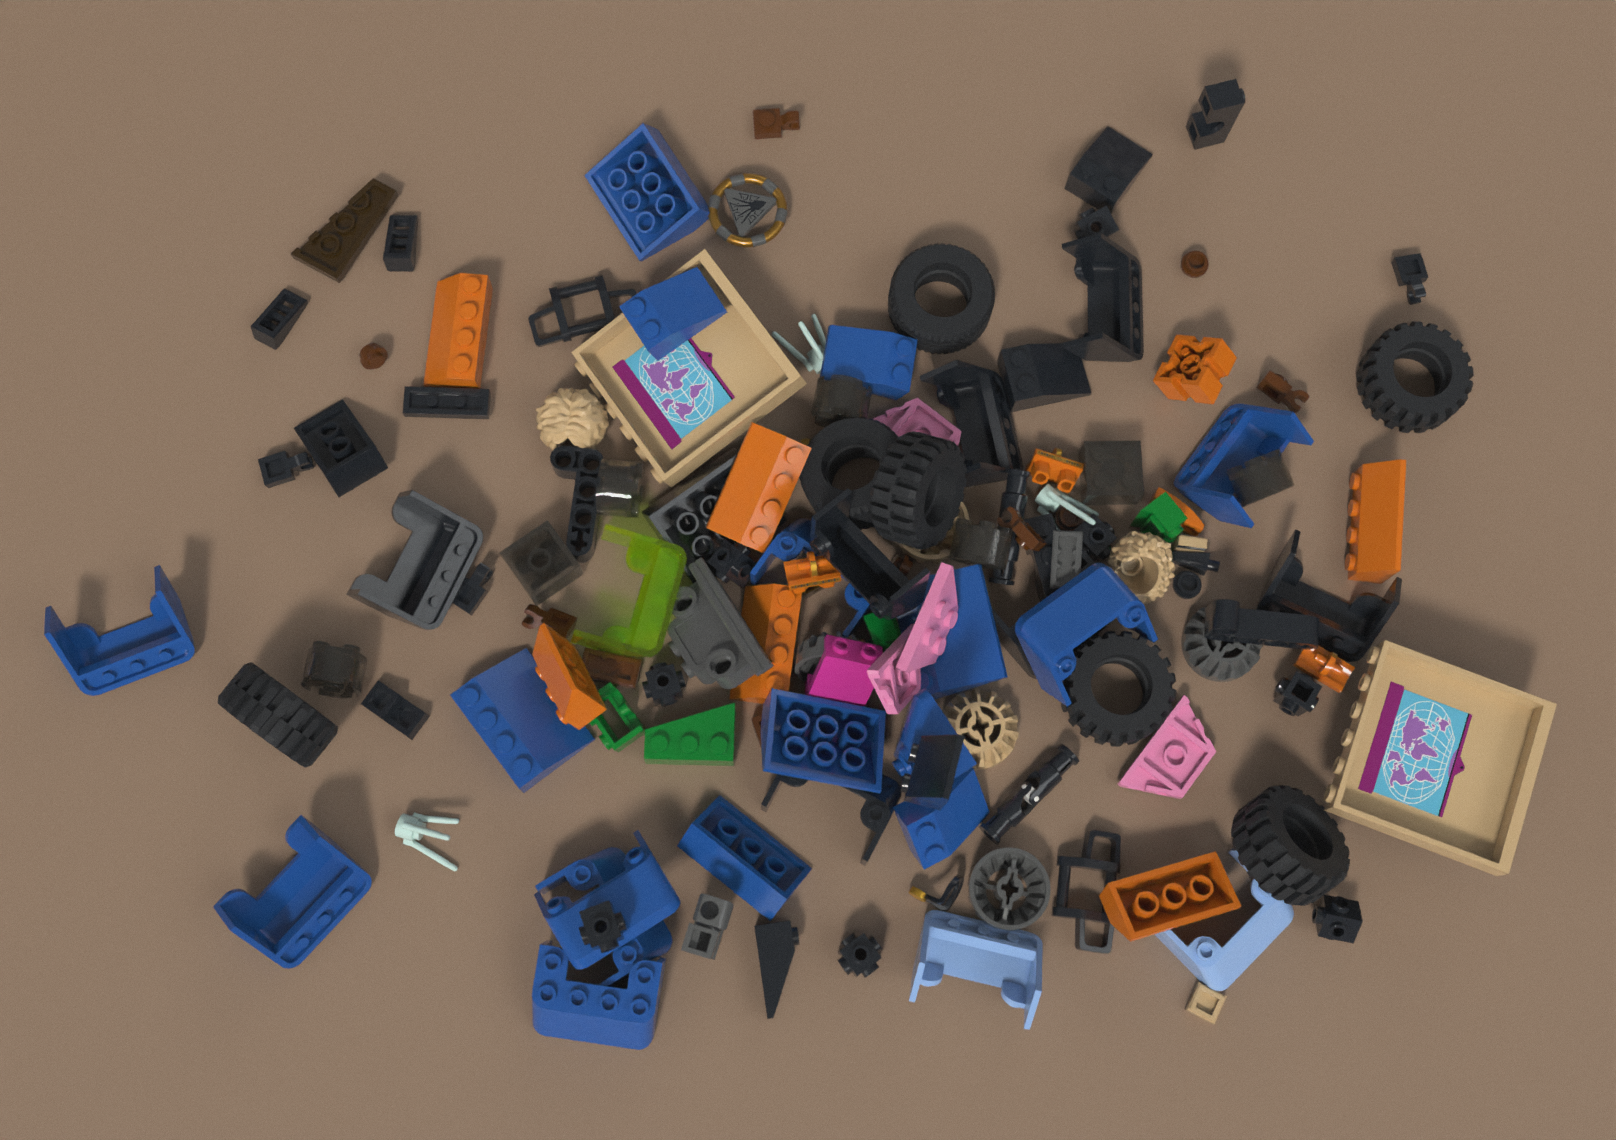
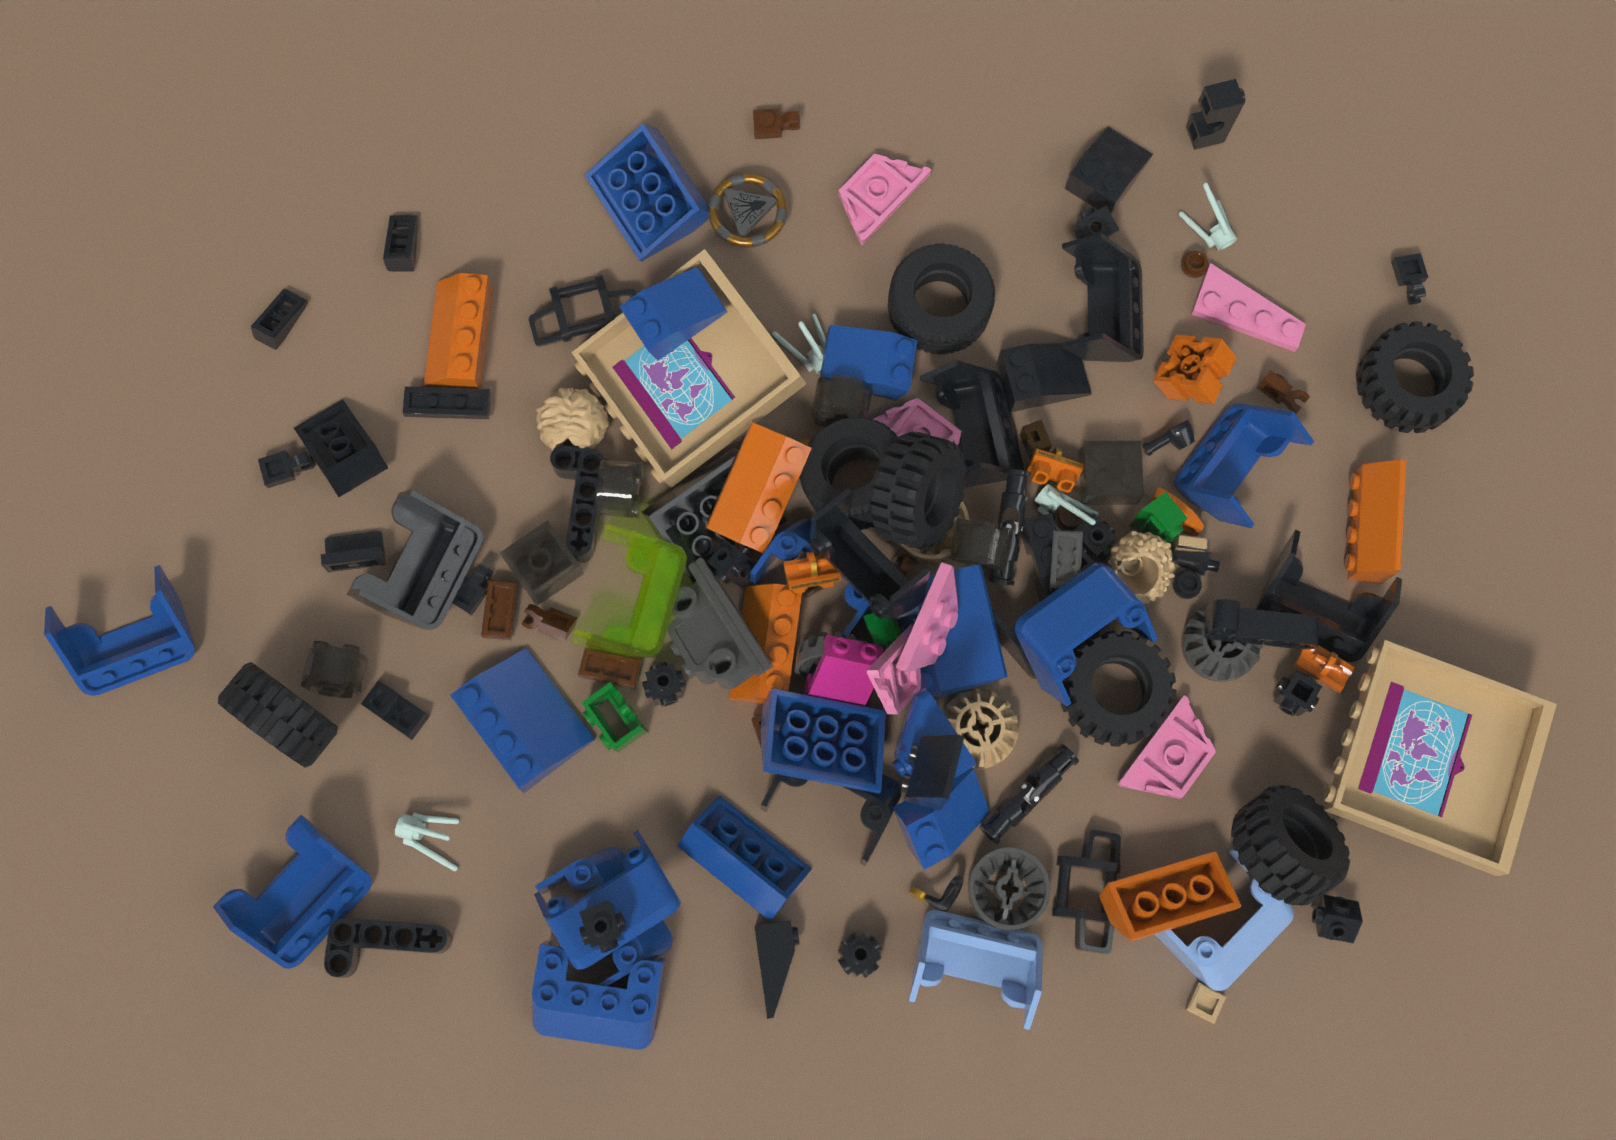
(347, 232): dark brown wing -> none
(353, 552): none -> black panel
(373, 356): reddish brown plate -> none
(389, 941): none -> black beam
(499, 610): none -> reddish brown plate
(566, 678): orange slope -> none
(694, 740): green wedge -> none
(710, 920): dark grey hips -> none
(878, 192): none -> bright pink wing
(1027, 536): reddish brown plate -> none
(1037, 436): none -> dark brown piece
(1179, 436): none -> black bar
(1221, 234): none -> light aqua plant
(1244, 310): none -> bright pink wing
(1260, 478): clear smoke brick -> none

